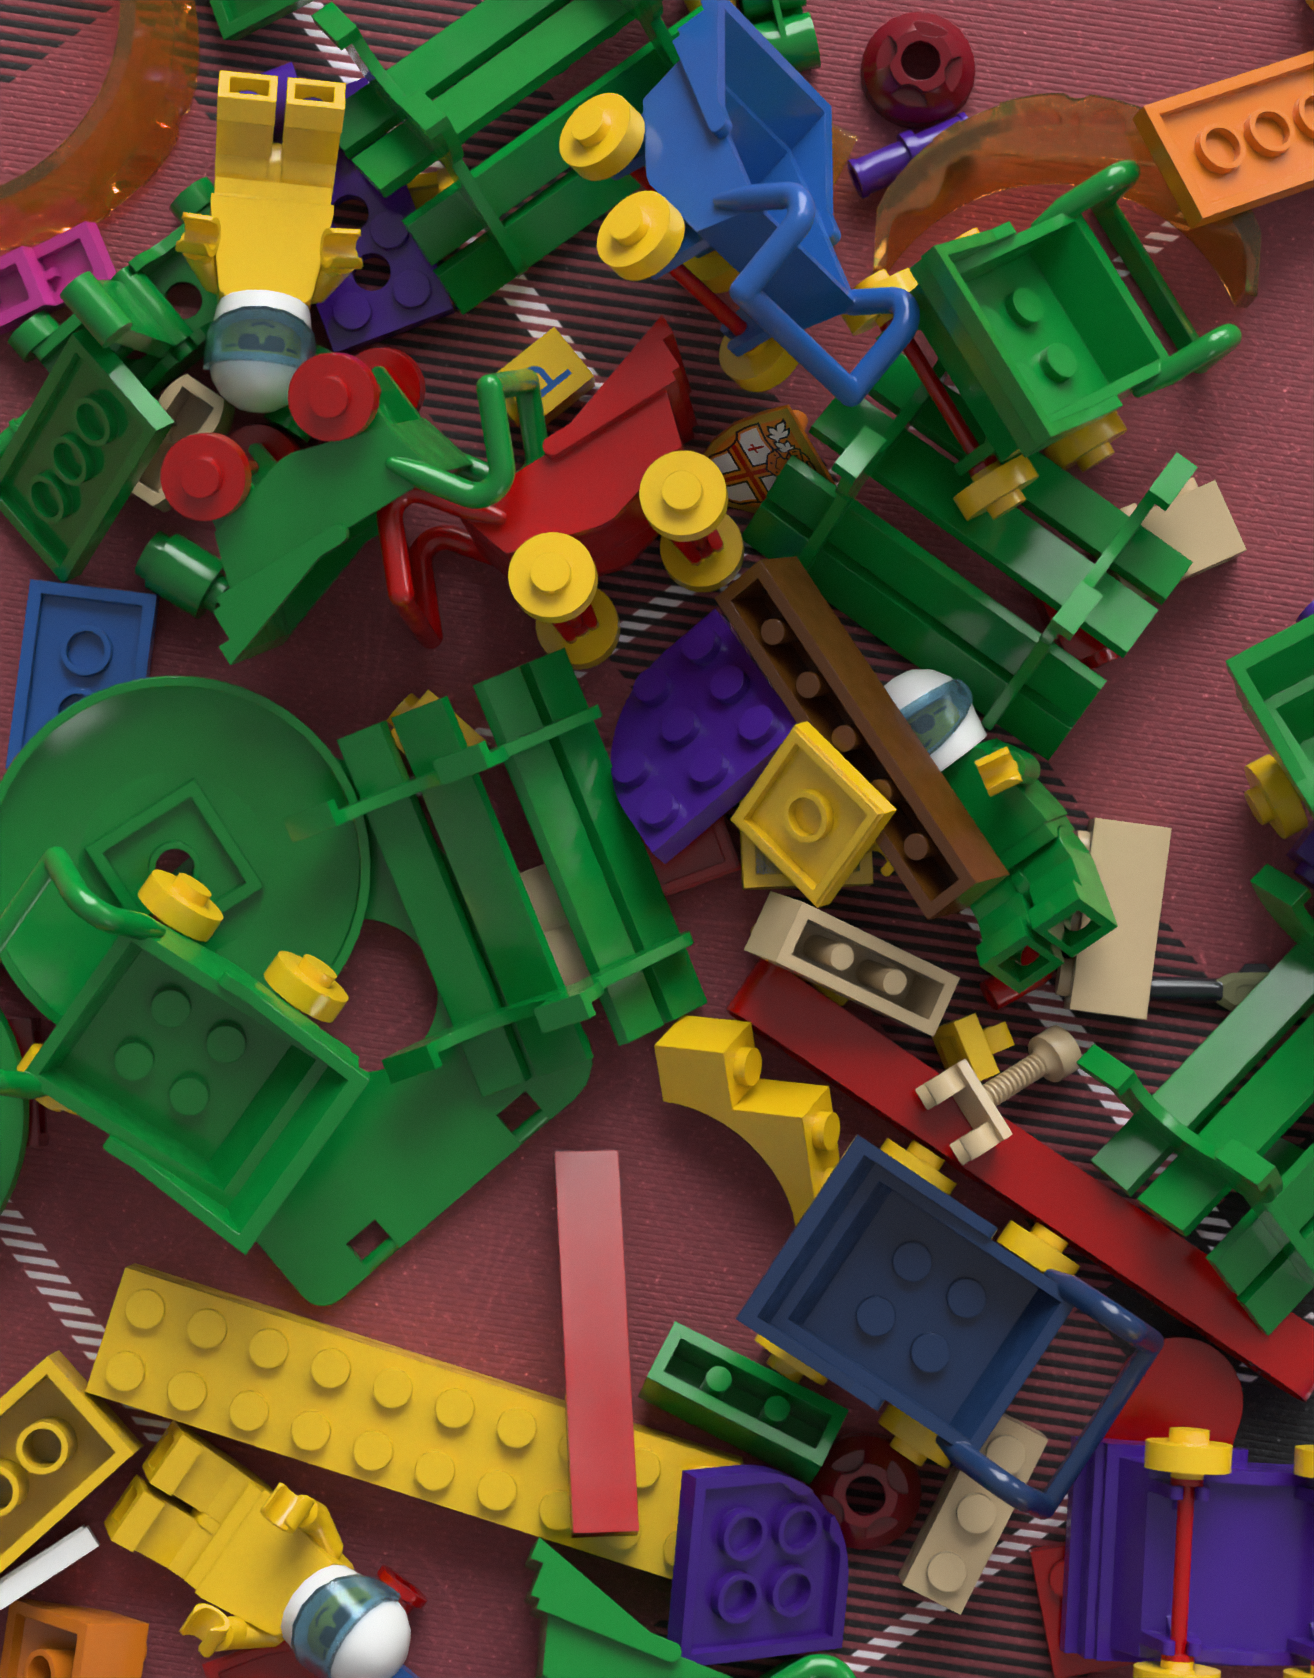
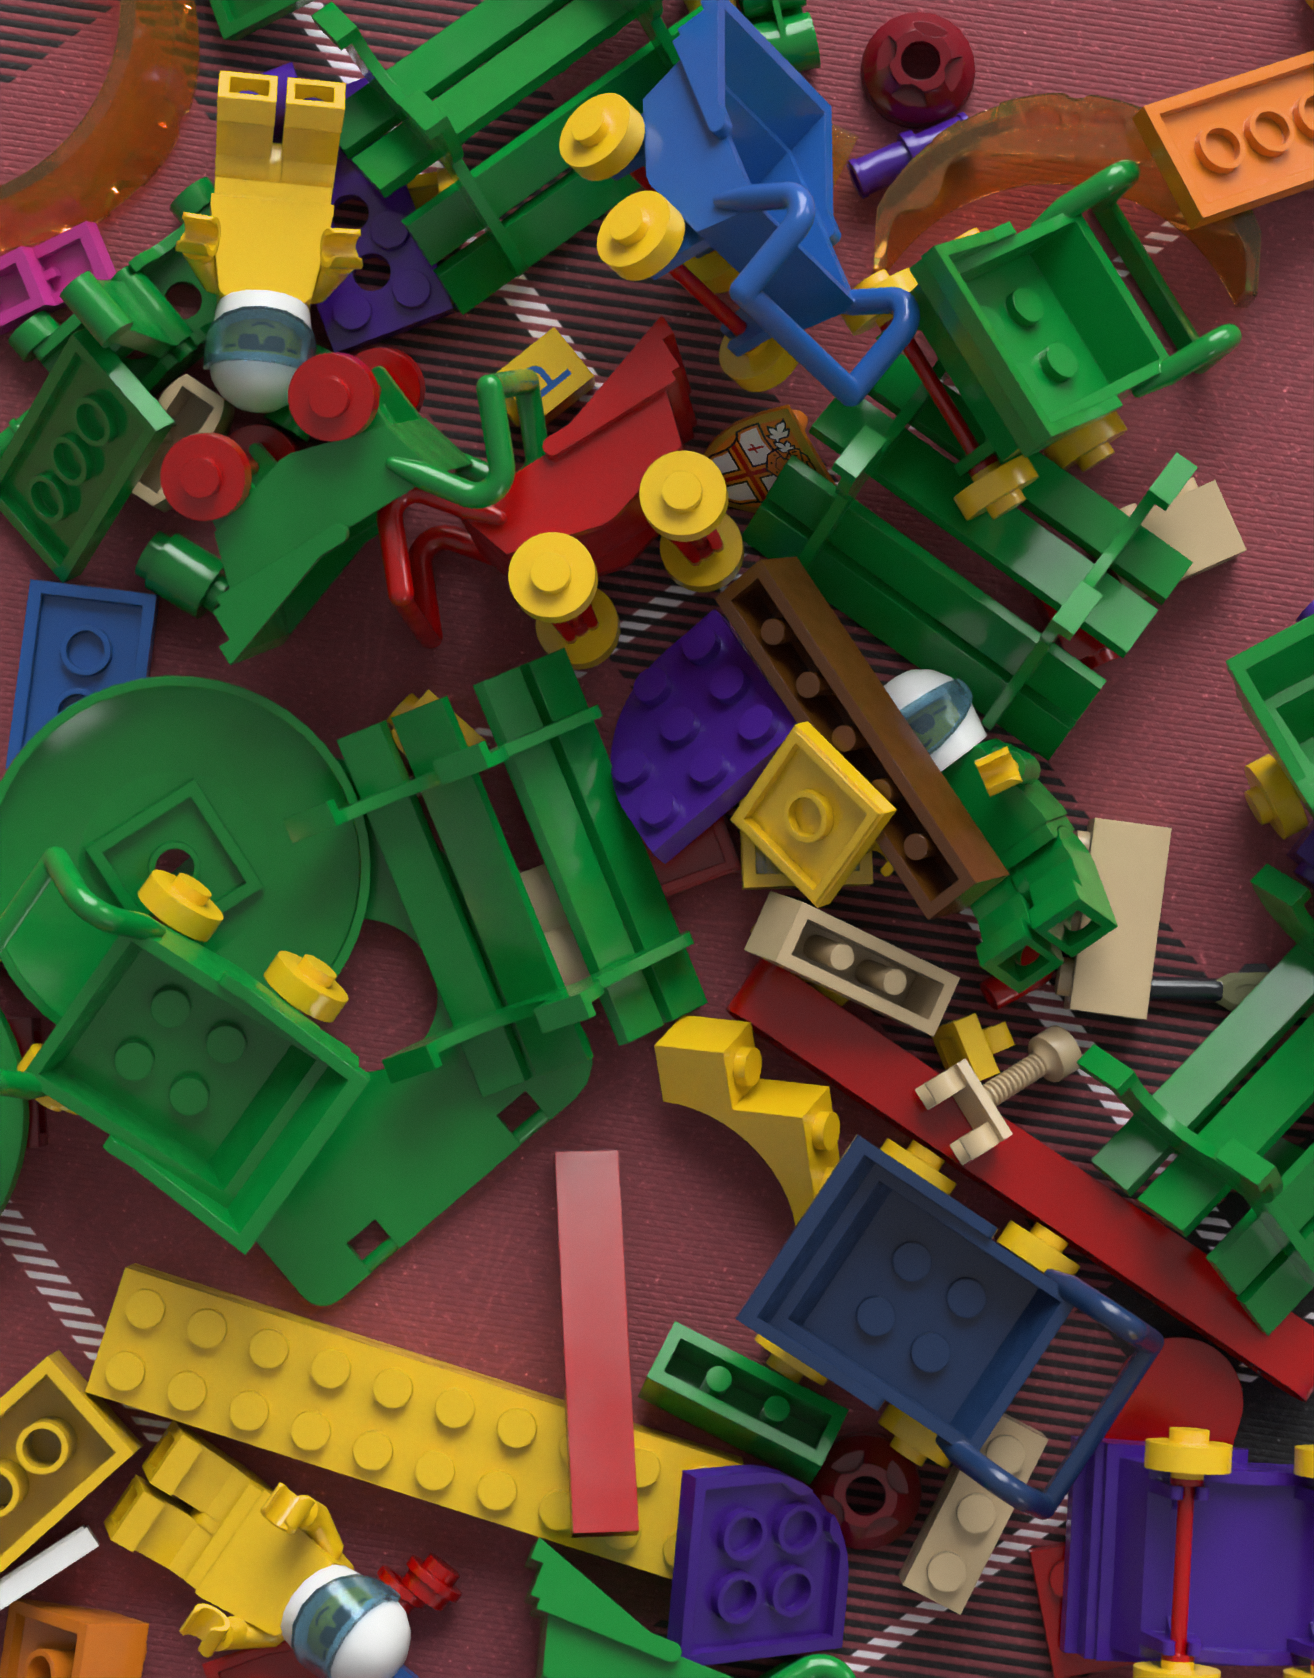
(432, 1581): none -> red plate

